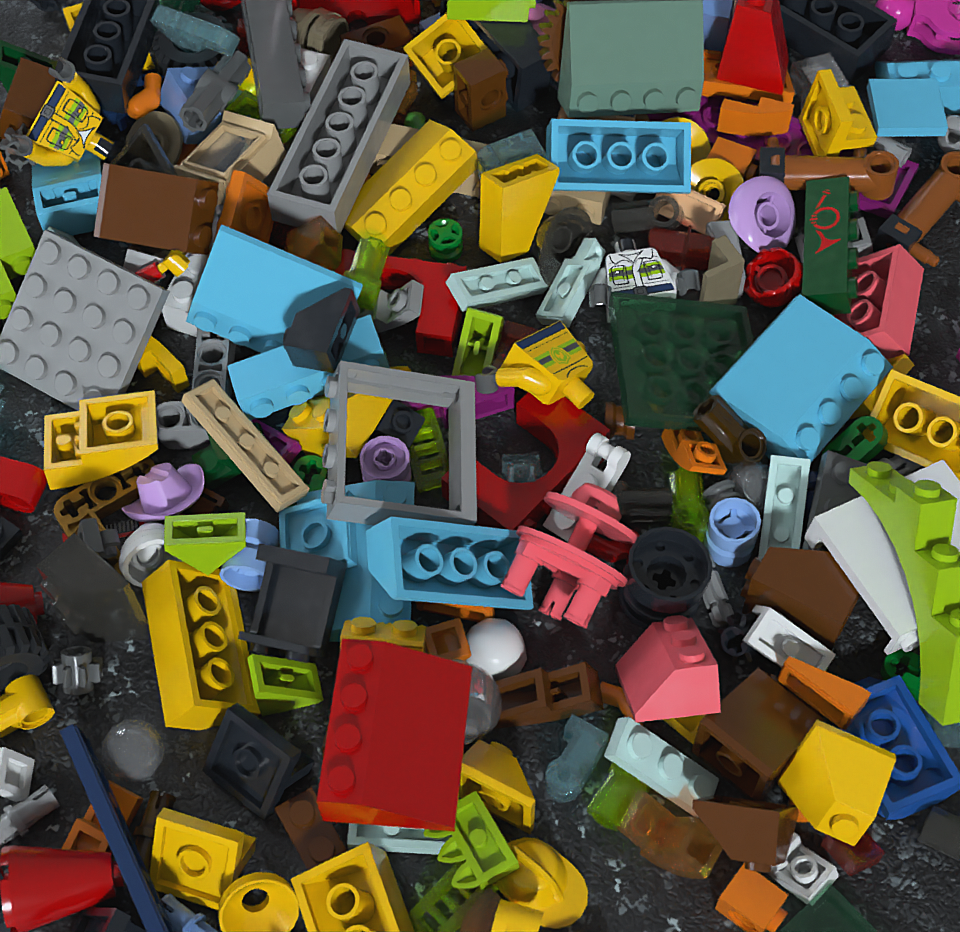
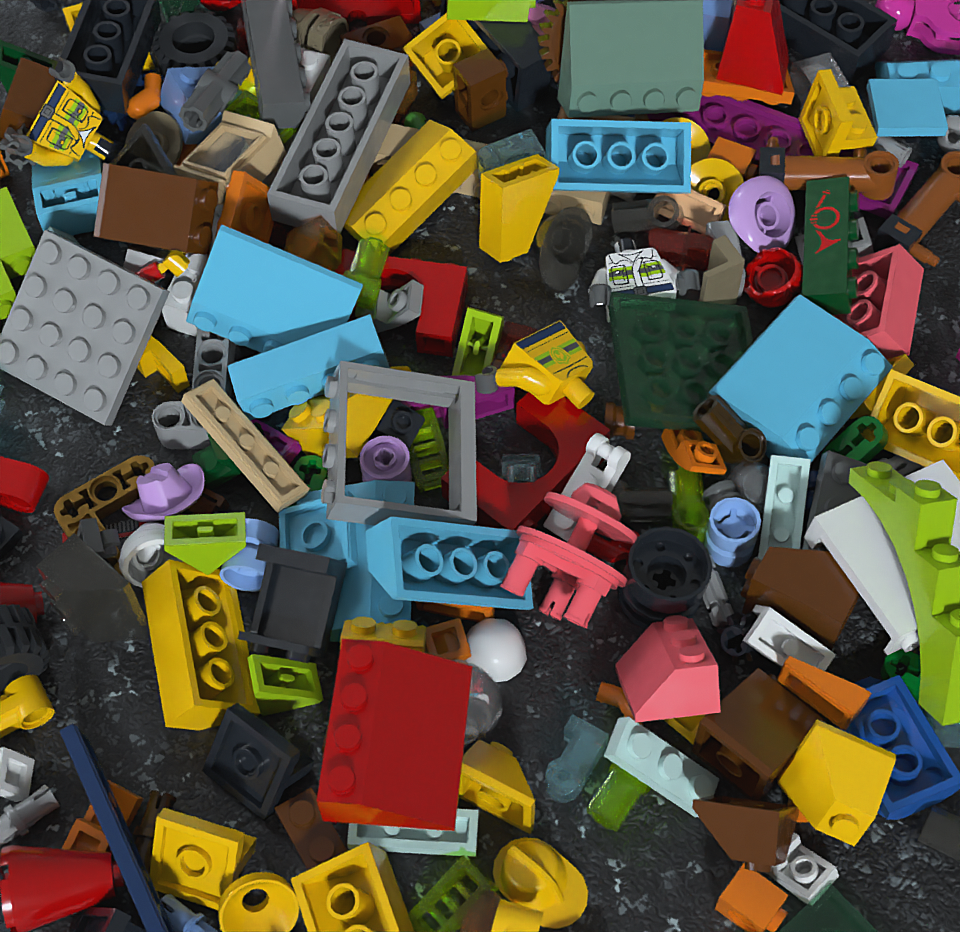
(77, 670): dark grey gear -> none
(99, 438): yellow slope -> none
(133, 750): clear hair -> none
(193, 34): clear light blue beam -> none
(322, 332): black slope -> none
(439, 234): green wheel -> none
(476, 842): lime plate -> none
(496, 284): light aqua plate -> none
(549, 696): reddish brown slope -> none
(571, 284): light aqua hinge -> none
(668, 841): clear orange brick -> none
(766, 119): orange slope -> none
(854, 858): clear red plate -> none

